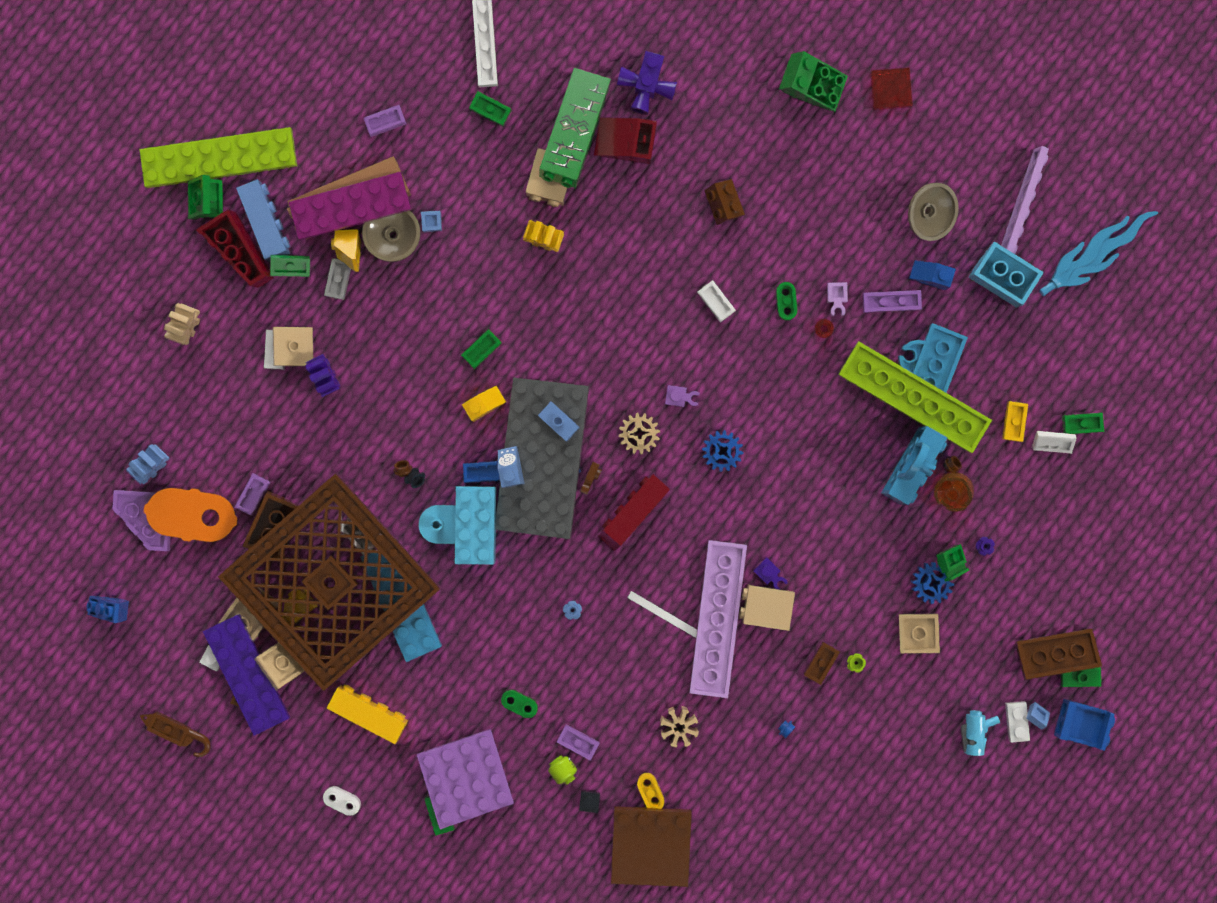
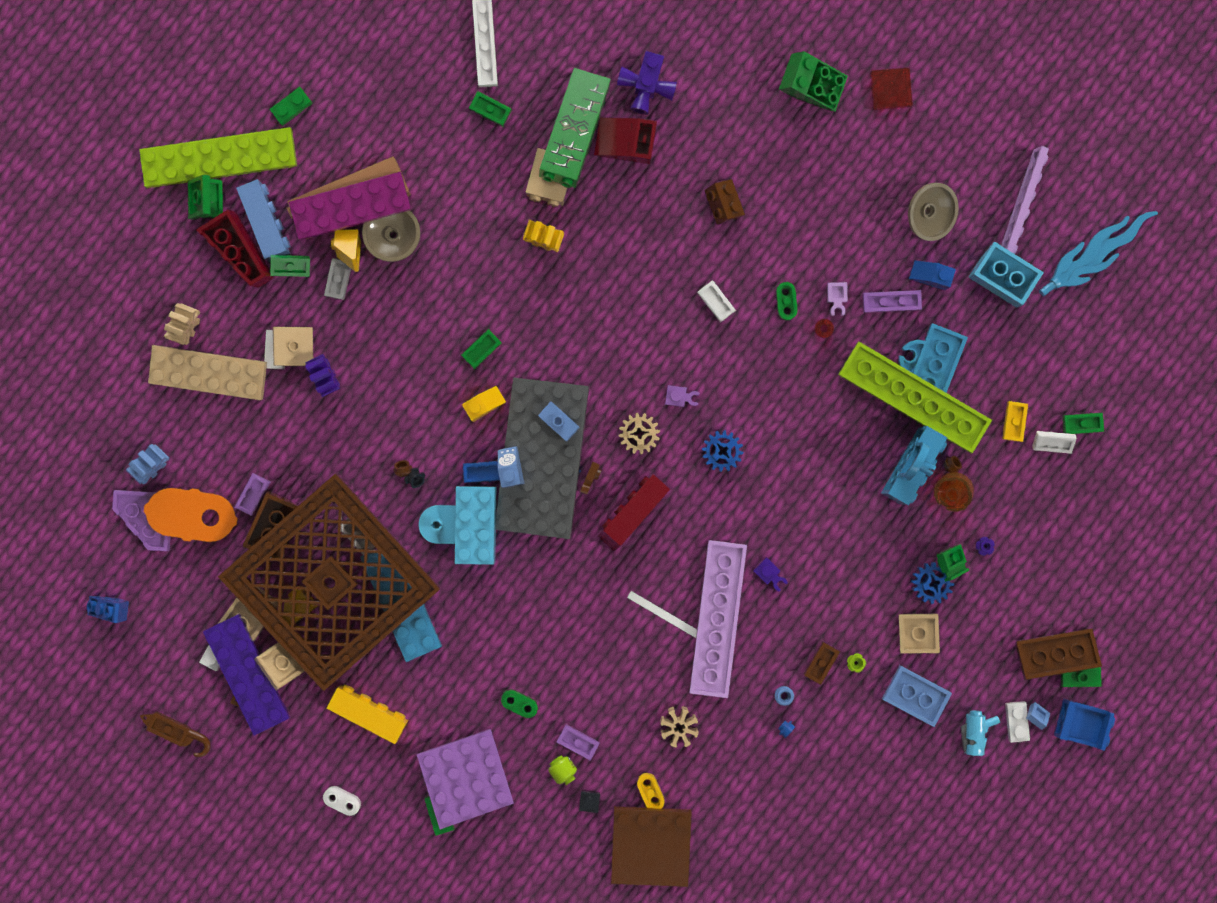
(207, 372): none -> tan plate
(291, 106): none -> green plate
(384, 120): medium lavender plate -> none
(431, 221): medium blue plate -> none
(572, 605): medium blue plate -> none
(767, 607): tan panel -> none
(790, 695): none -> medium blue plate
(916, 696): none -> medium blue plate

